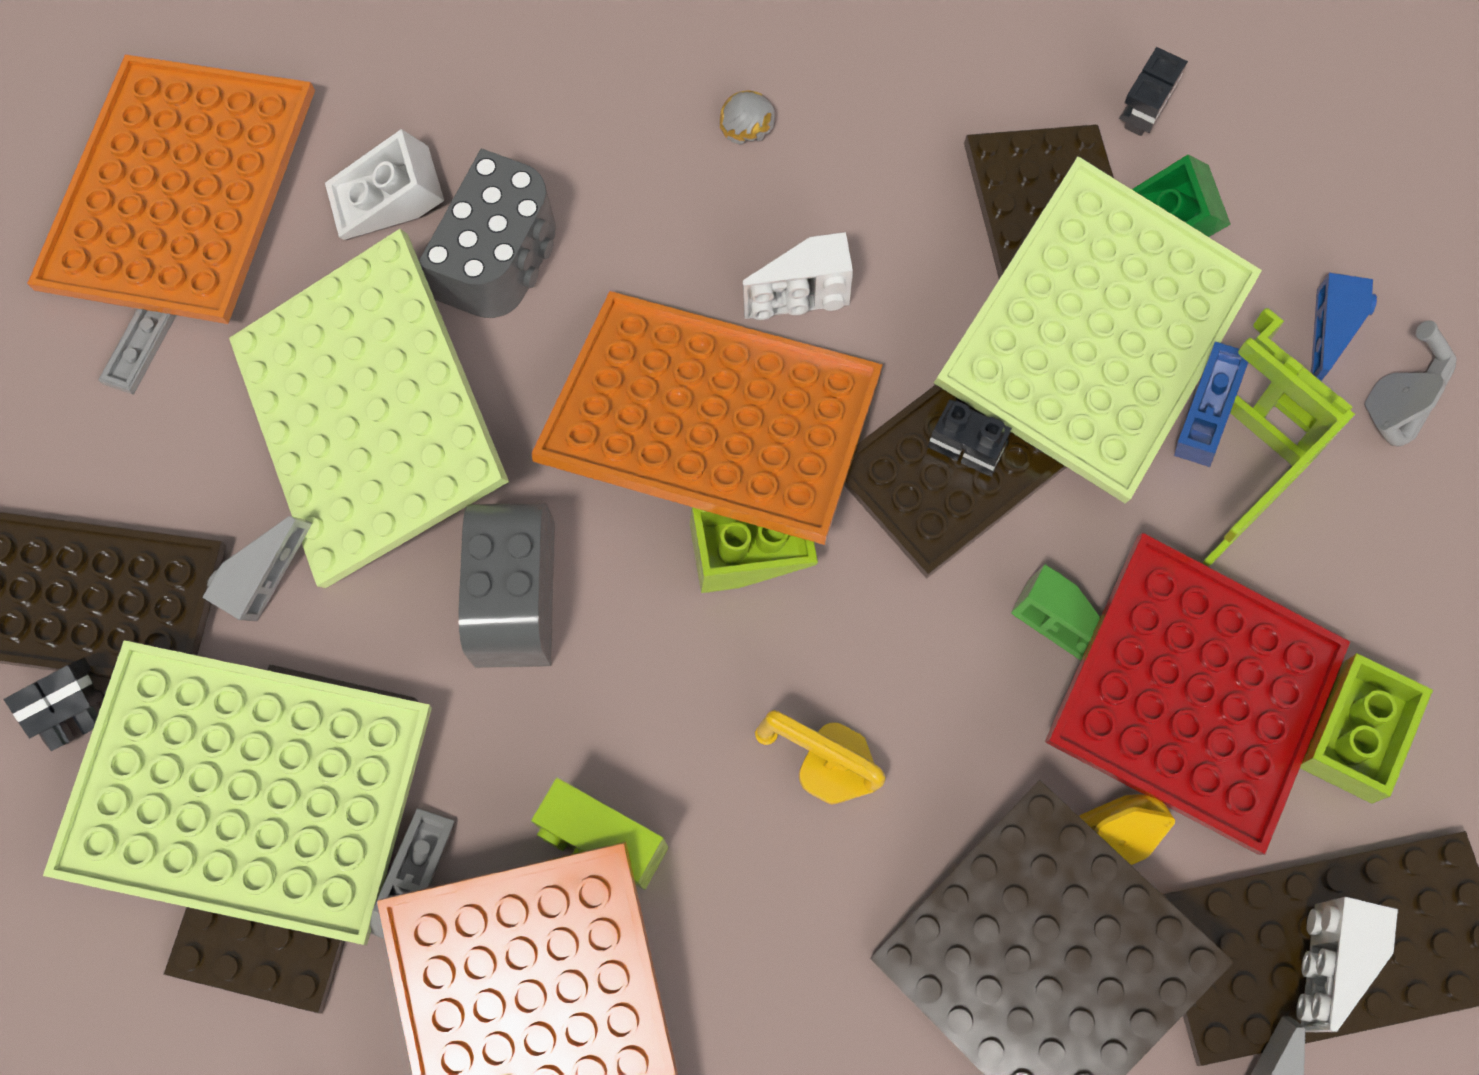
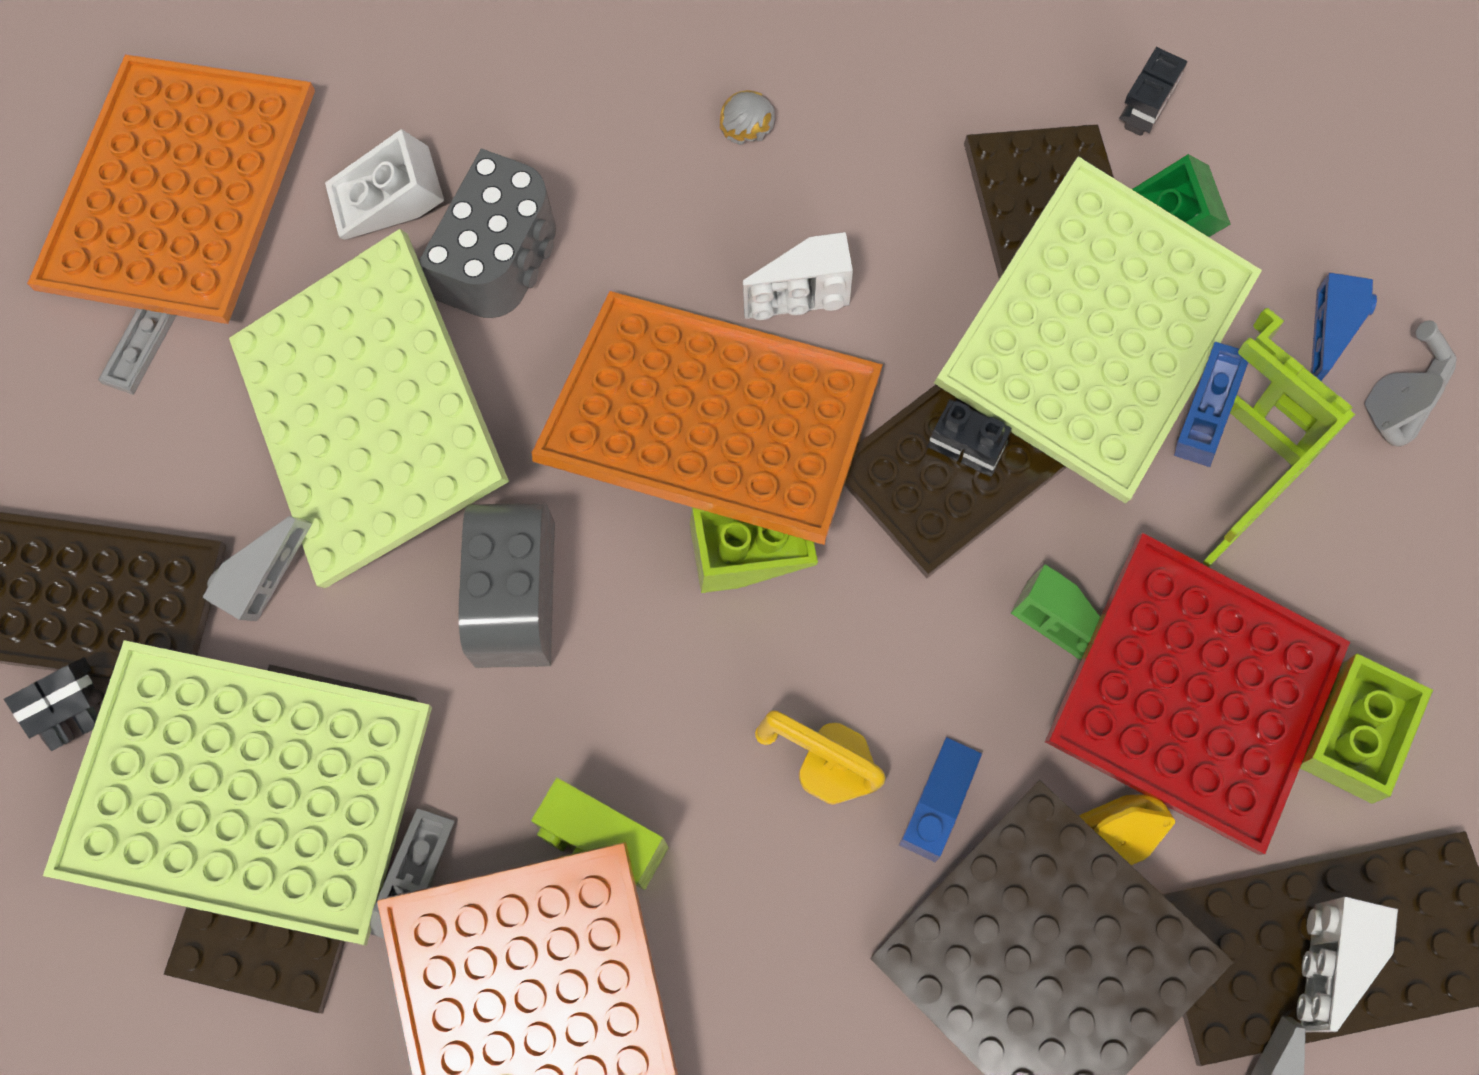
(941, 800): none -> blue slope

